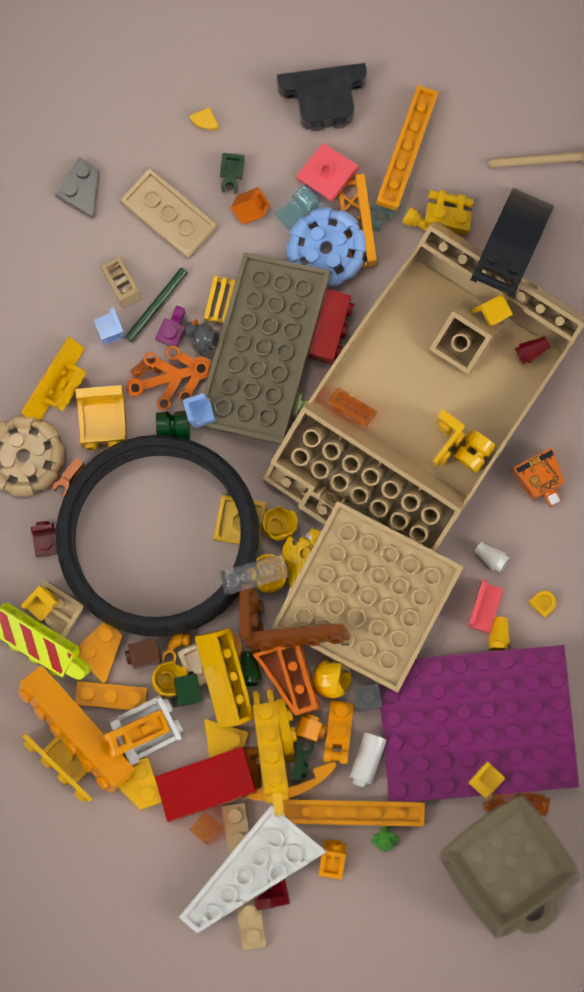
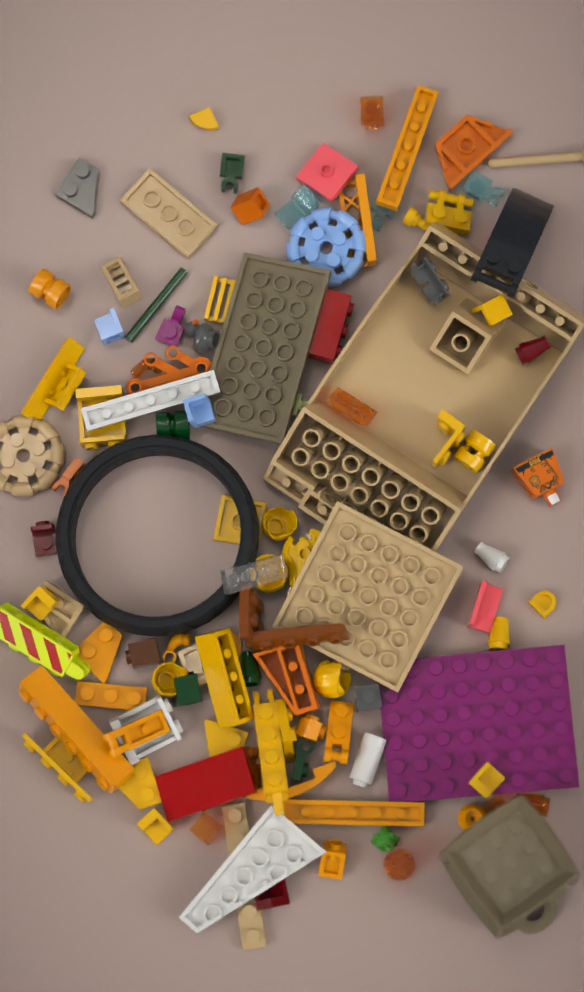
(47, 287): none -> light orange wheel
(149, 400): none -> white plate
(155, 826): none -> yellow panel
(324, 94): black brick -> none
(371, 111): none -> clear orange bracket
(399, 864): none -> clear orange wheel
(427, 272): none -> dark grey hinge
(467, 147): none -> orange wing
(467, 812): none -> light orange plate
(480, 186): none -> clear light blue plate

